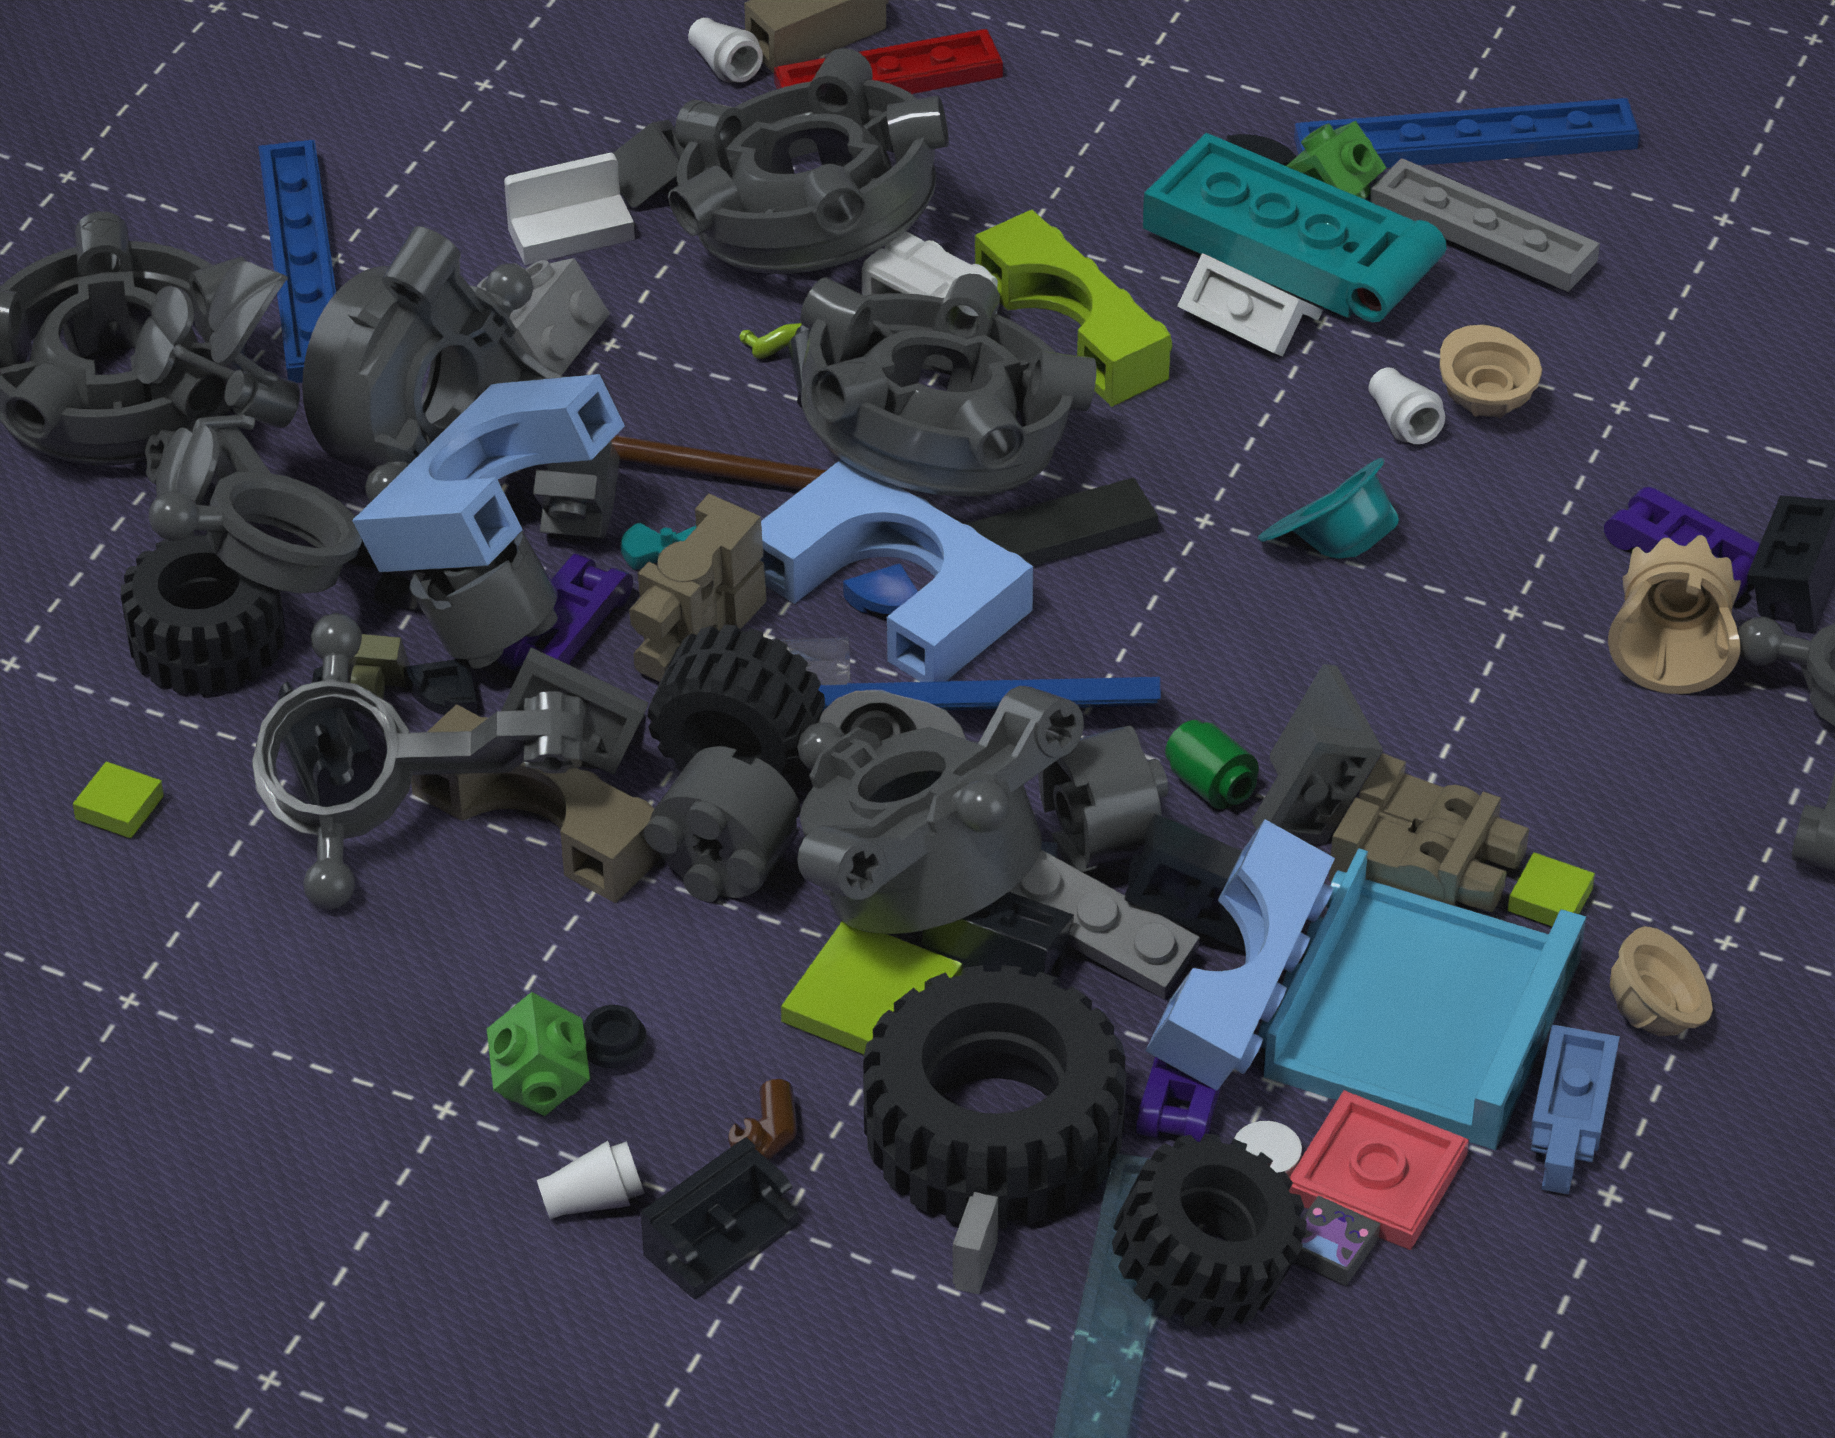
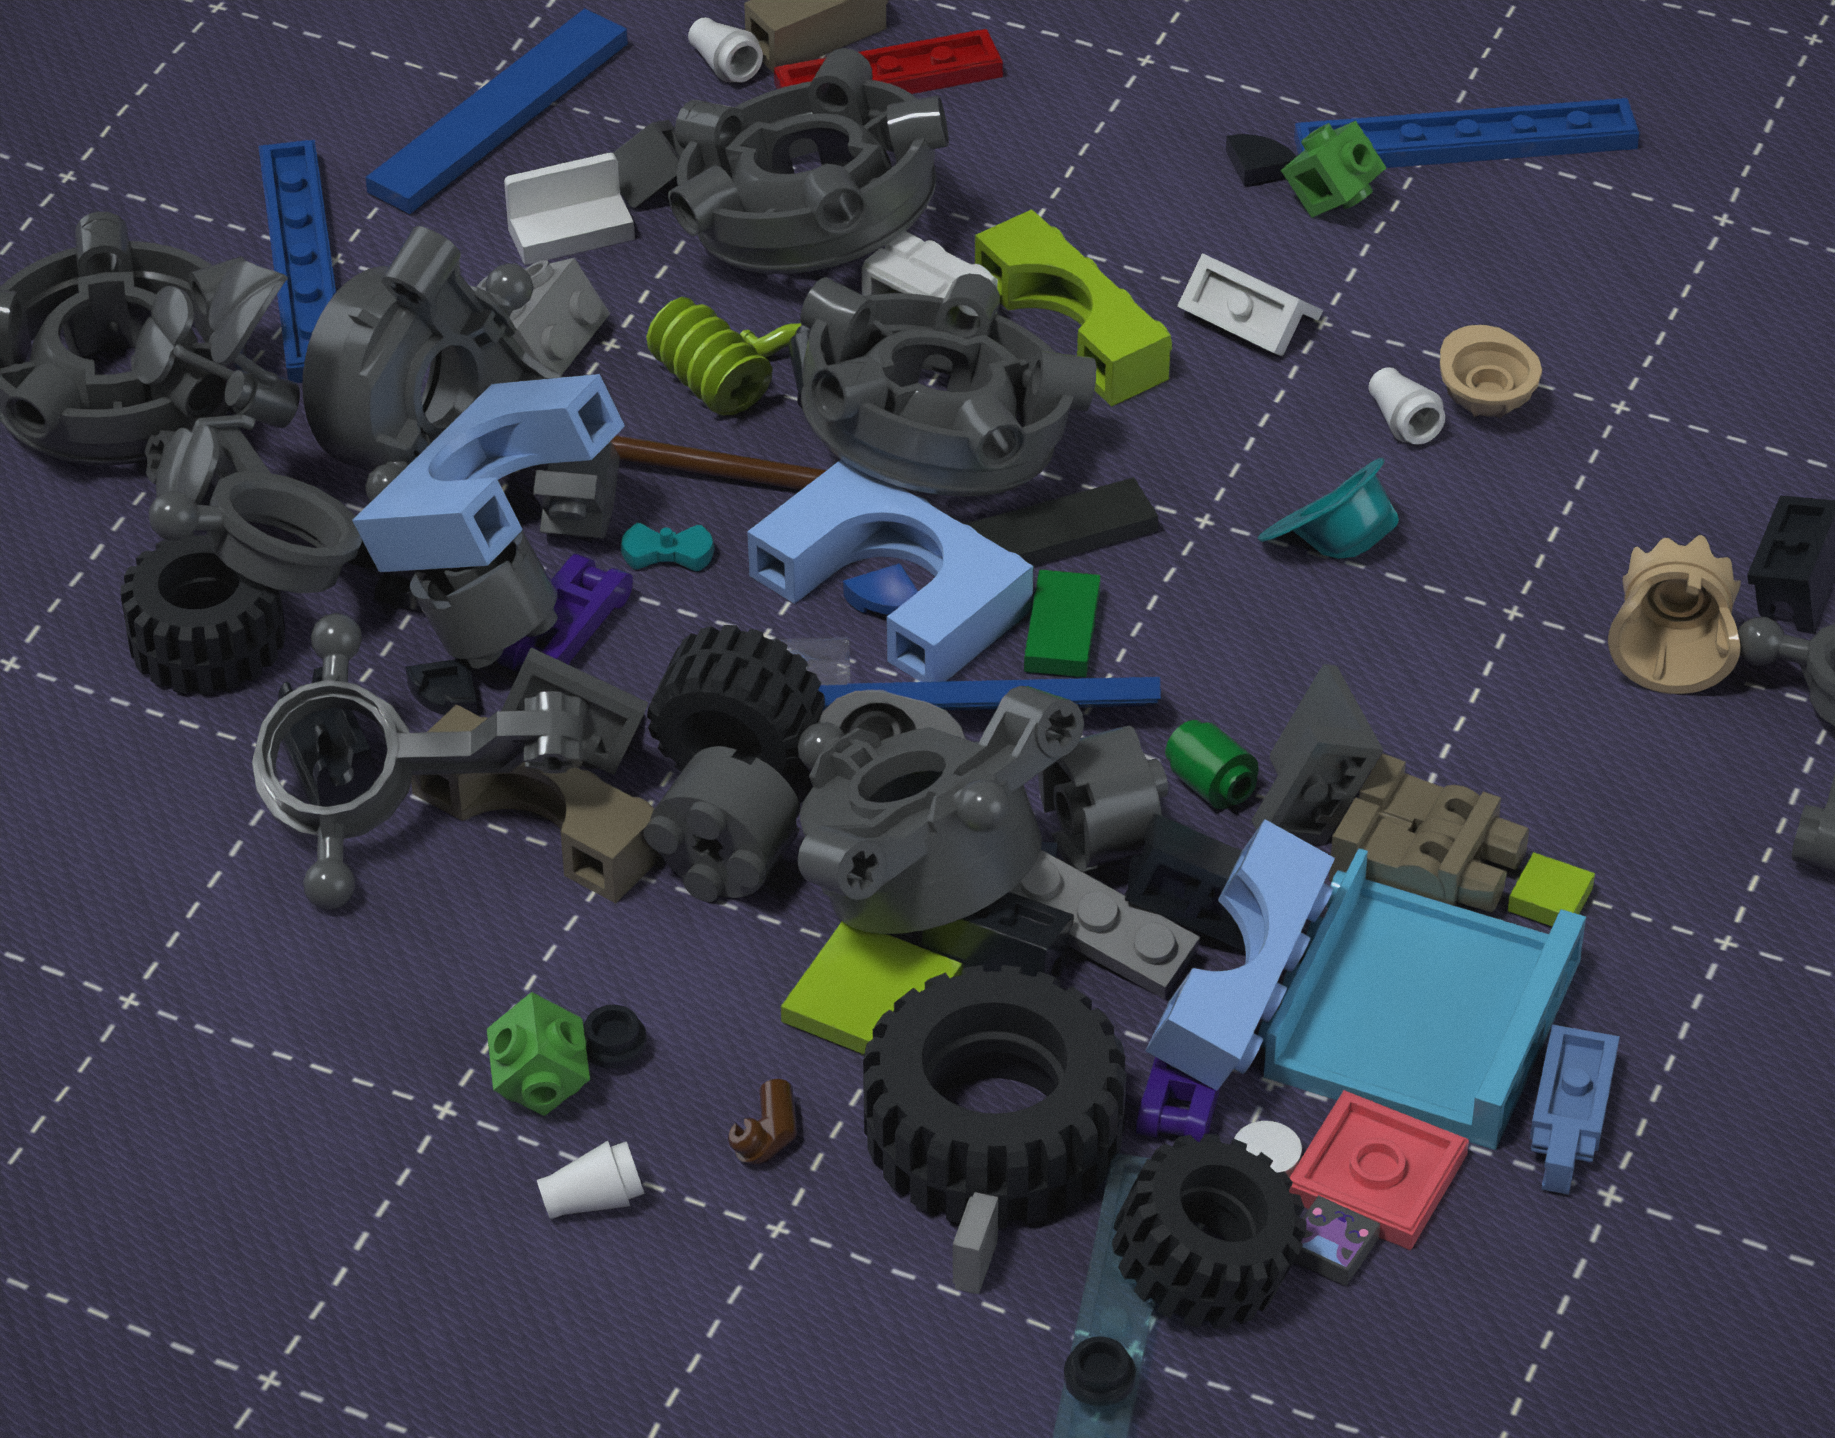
(118, 799): lime tile -> none
(379, 663): olive tile -> none
(496, 111): none -> blue tile
(699, 583): dark tan hips -> none
(708, 356): none -> lime piece
(717, 1219): black hinge -> none
(1062, 623): none -> green tile
(1099, 1372): none -> black plate
(1291, 229): teal hinge -> none
(1487, 225): light grey plate -> none
(1659, 984): tan piece -> none
(1681, 524): dark purple plate -> none

